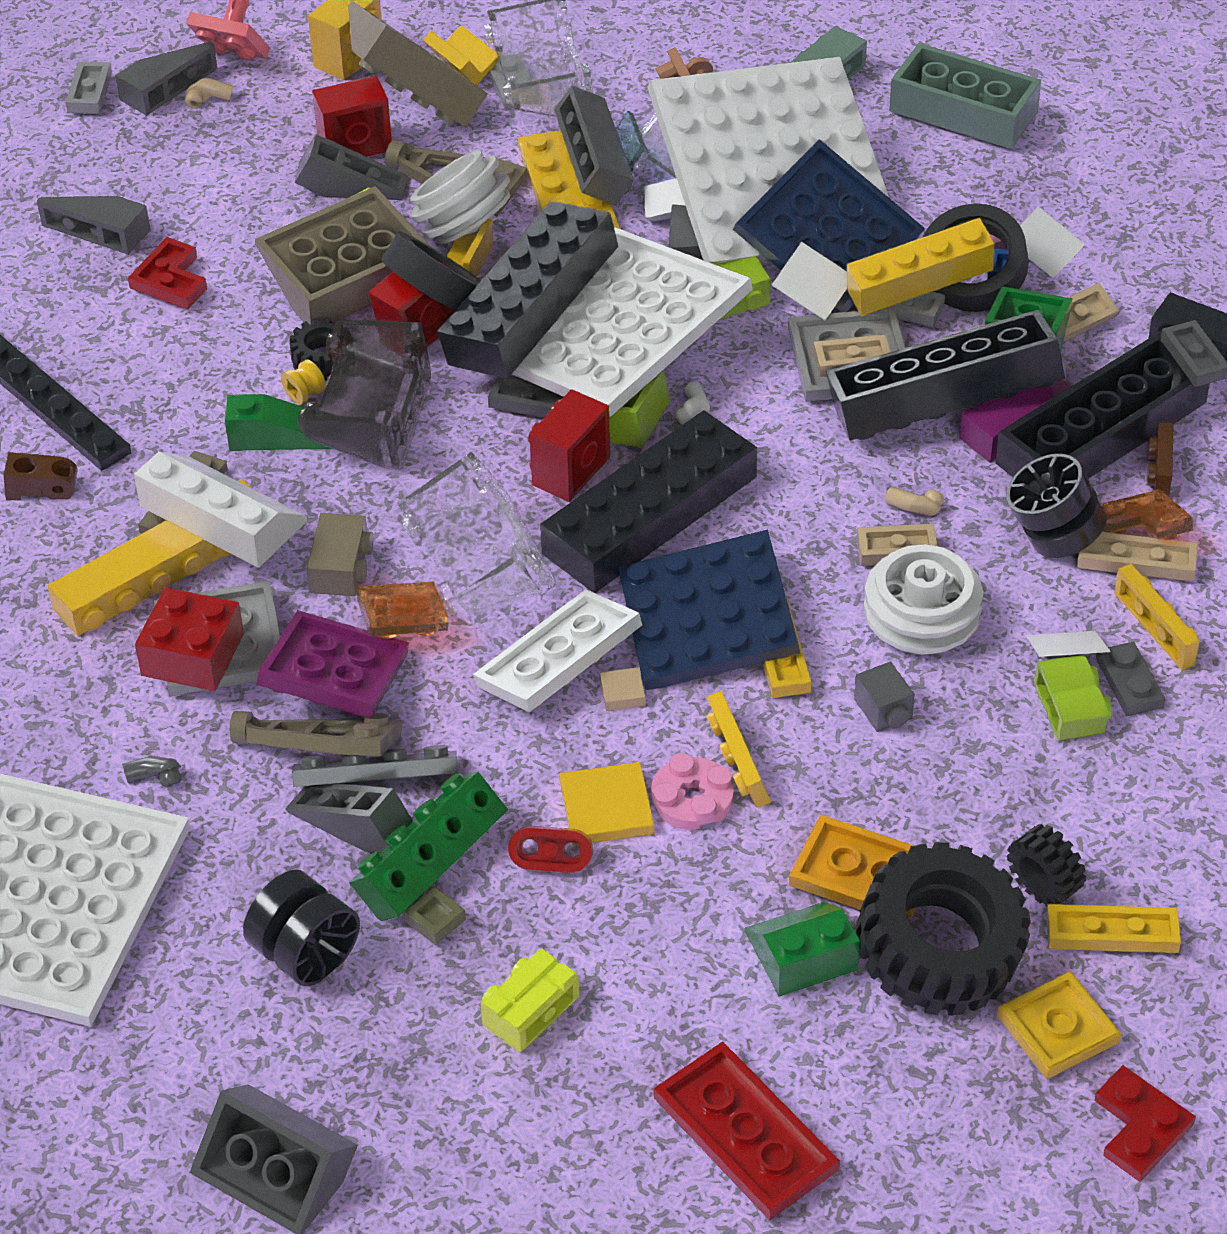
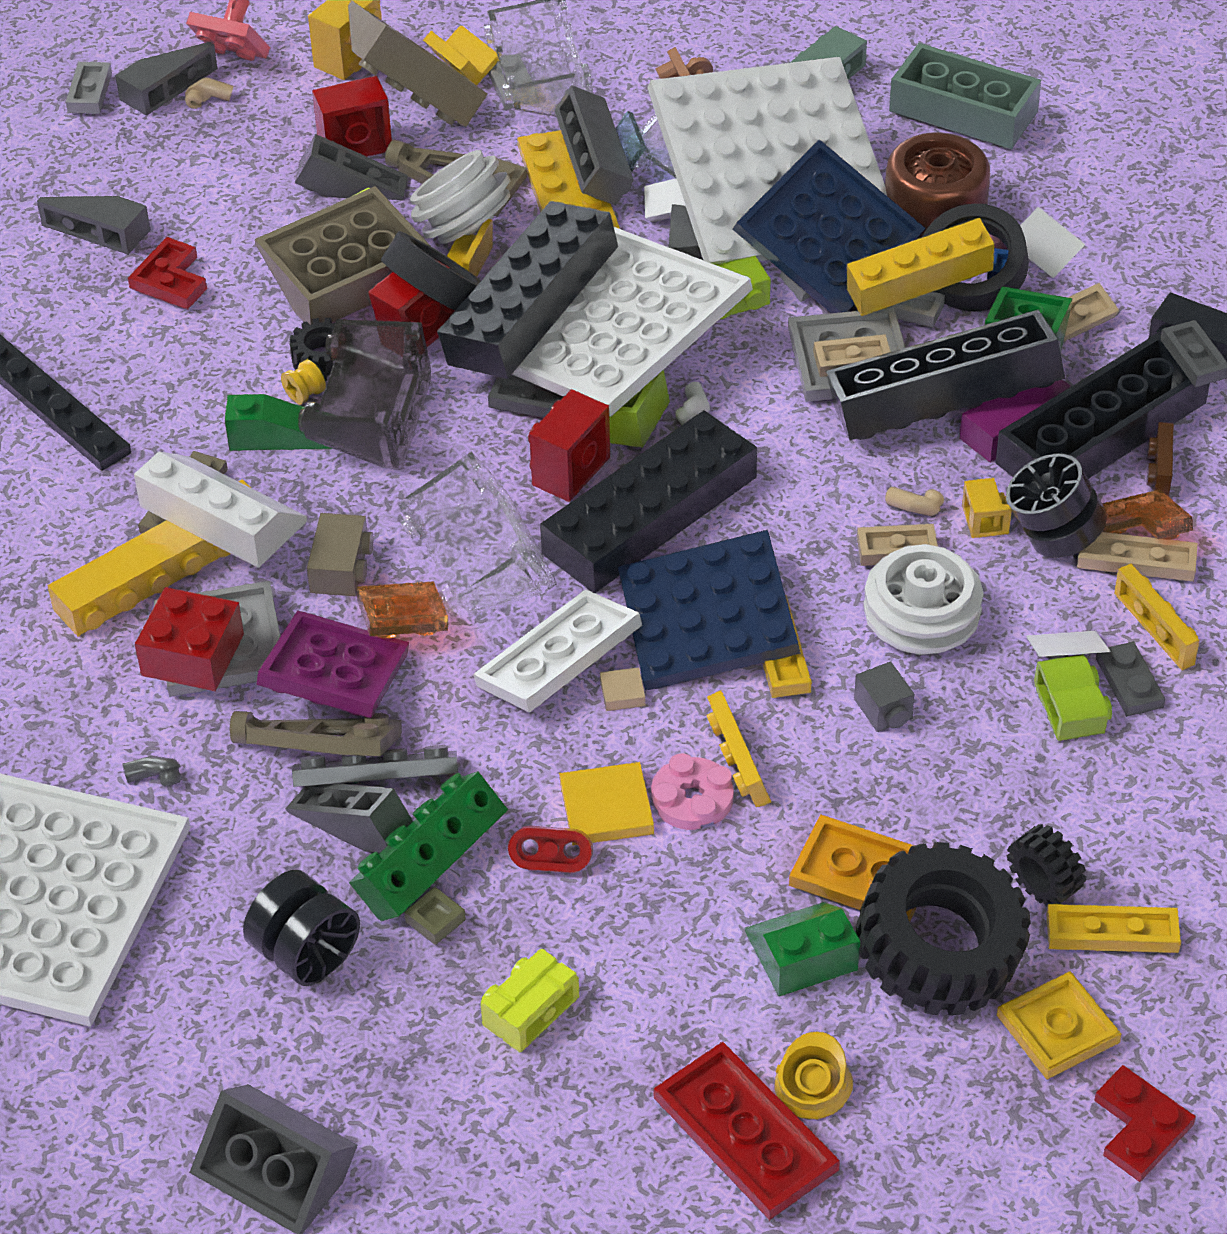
(39, 476): reddish brown leg -> none
(812, 281): white sticker -> none
(814, 1076): none -> yellow piece
(936, 174): none -> copper wheel
(985, 508): none -> yellow brick

